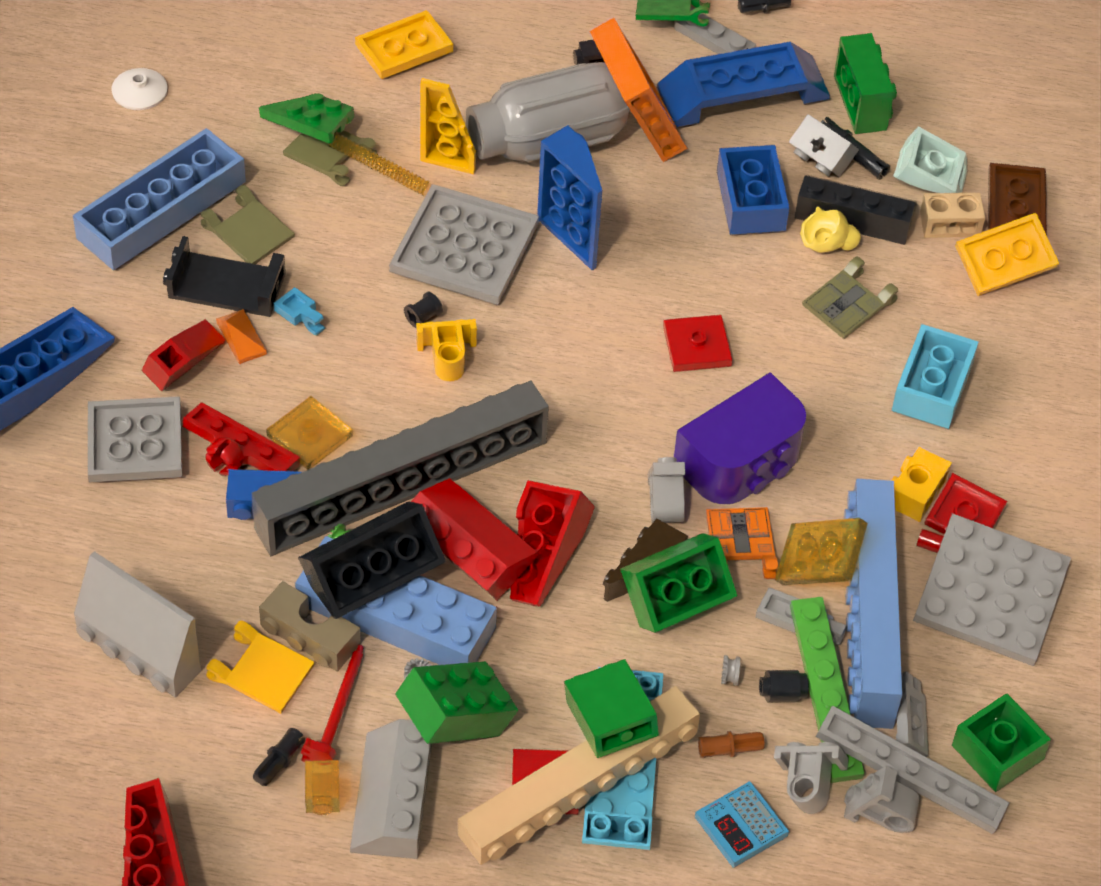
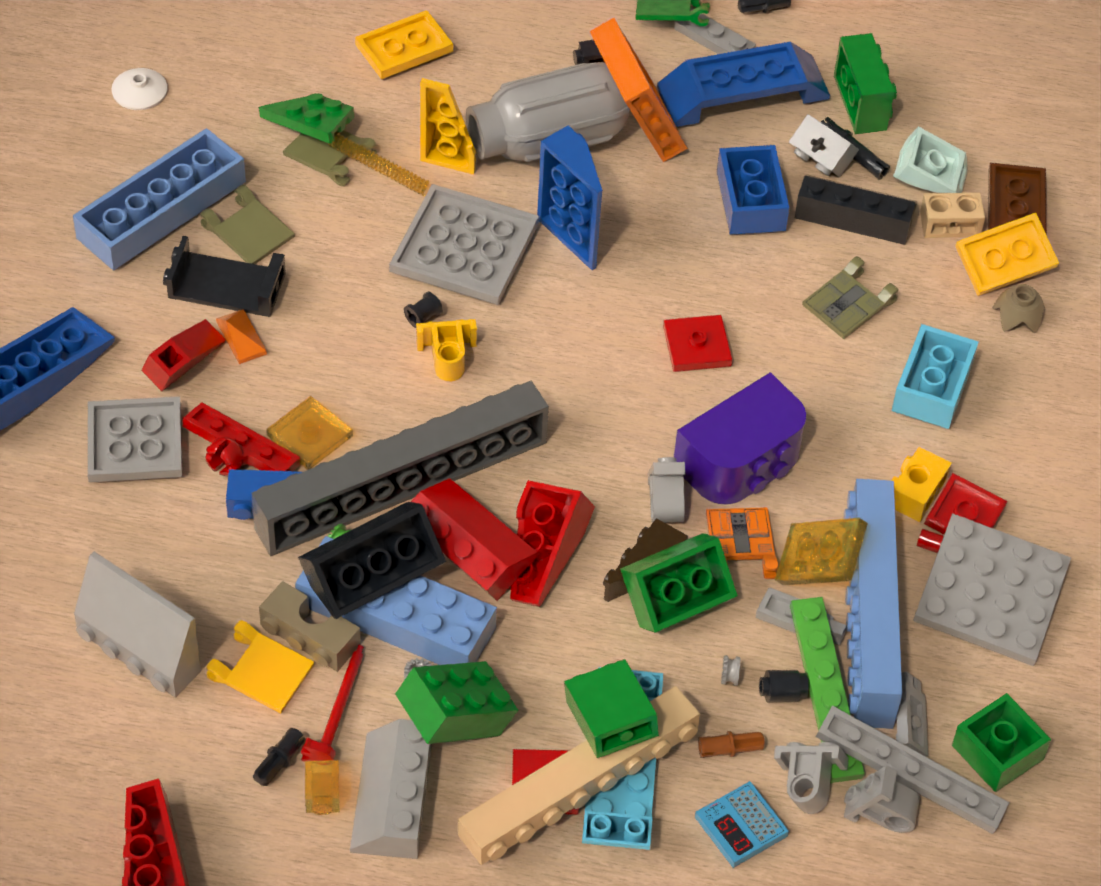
(299, 307): dark azure plate -> none
(828, 231): light yellow piece -> none
(1019, 305): none -> dark tan piece

